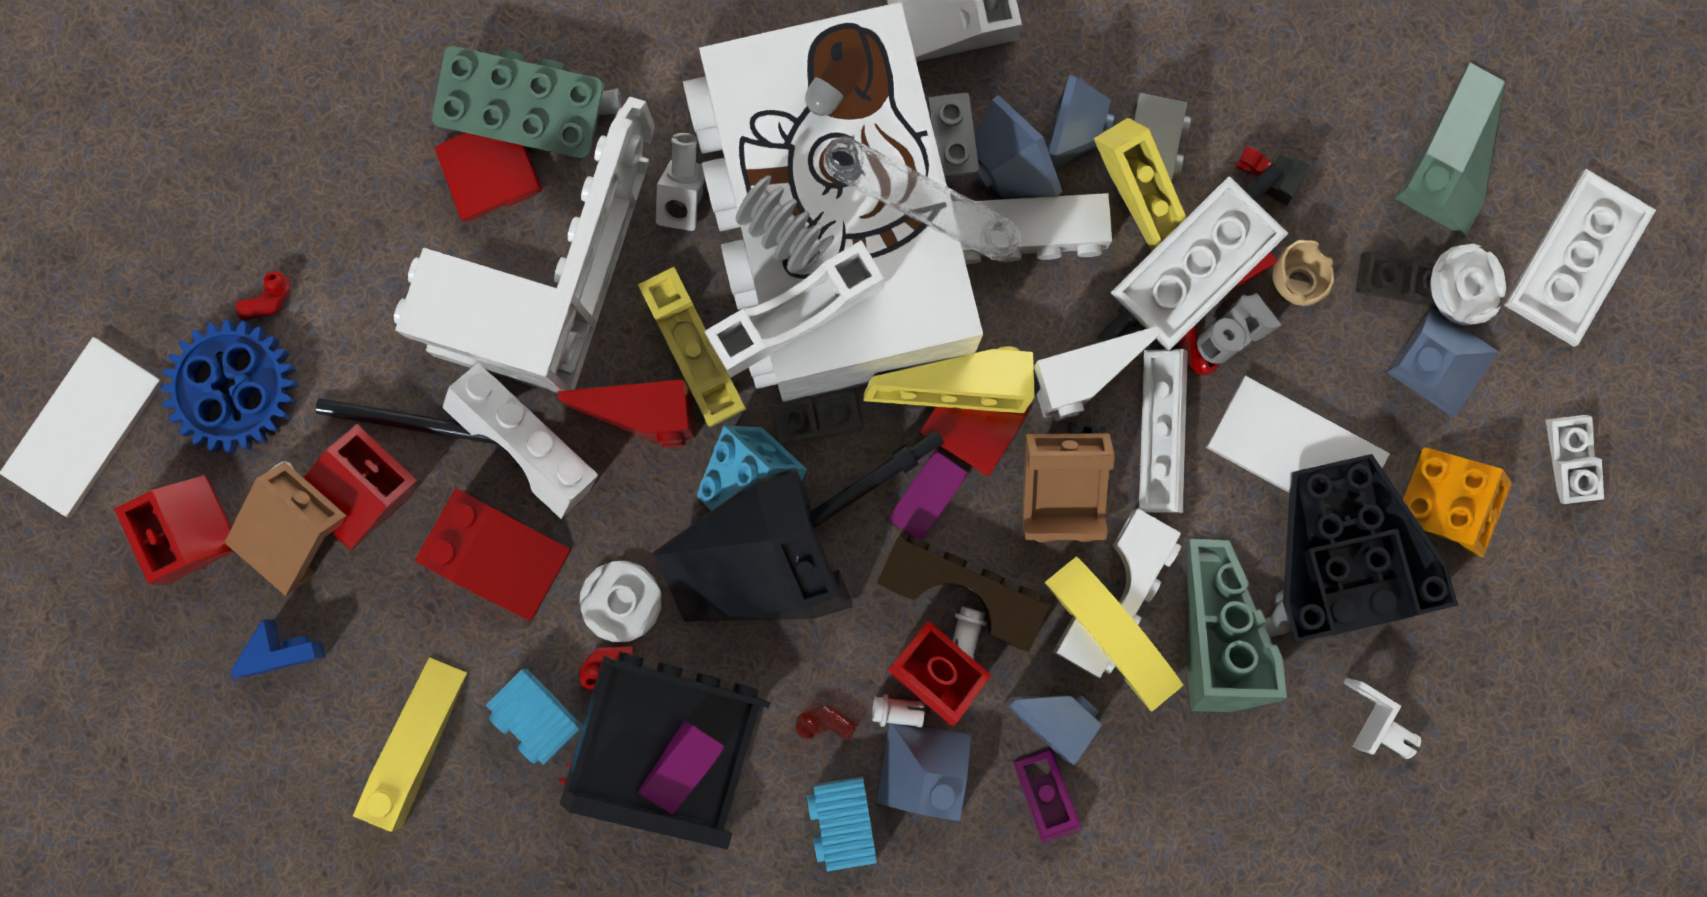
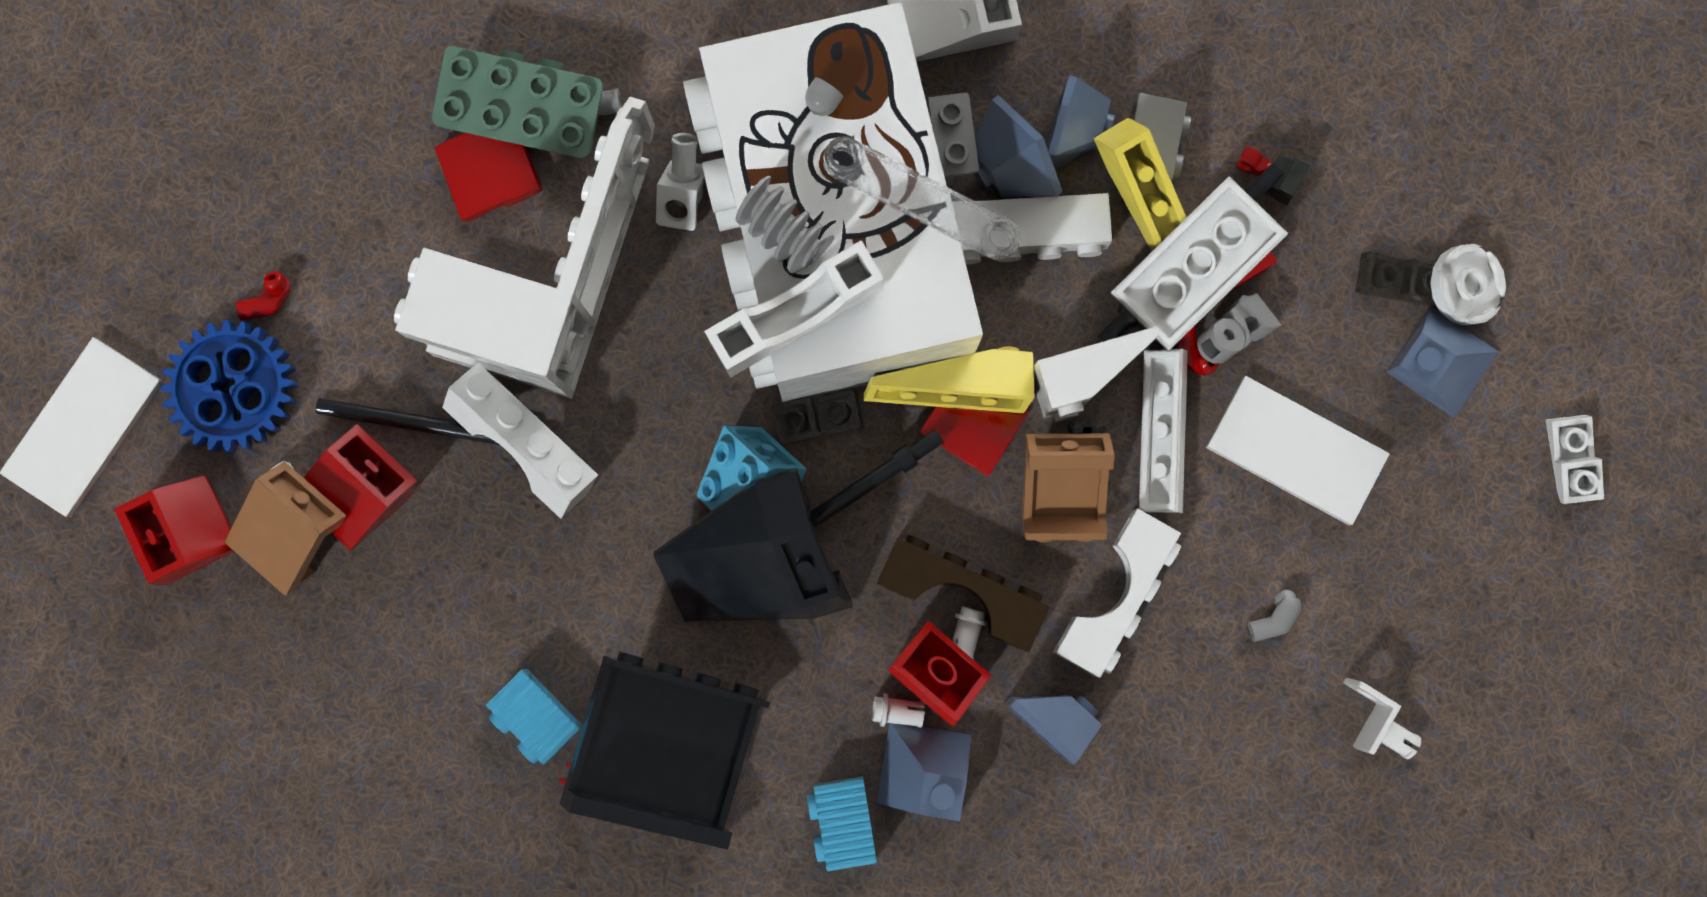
(265, 653): blue slope -> none
(410, 747): light yellow slope -> none
(492, 554): red slope -> none
(590, 668): red arm -> none
(634, 601): white tile -> none
(645, 409): red slope -> none
(680, 767): magenta slope -> none
(691, 347): light yellow slope -> none
(823, 719): clear red arm -> none
(927, 495): magenta slope -> none
(1048, 798): magenta slope -> none
(1115, 633): light yellow slope -> none
(1227, 644): sand green wedge -> none
(1305, 258): tan hair -> none
(1356, 553): black wedge -> none
(1456, 159): sand green wedge -> none
(1457, 498): light orange bracket -> none
(1580, 257): white tile -> none

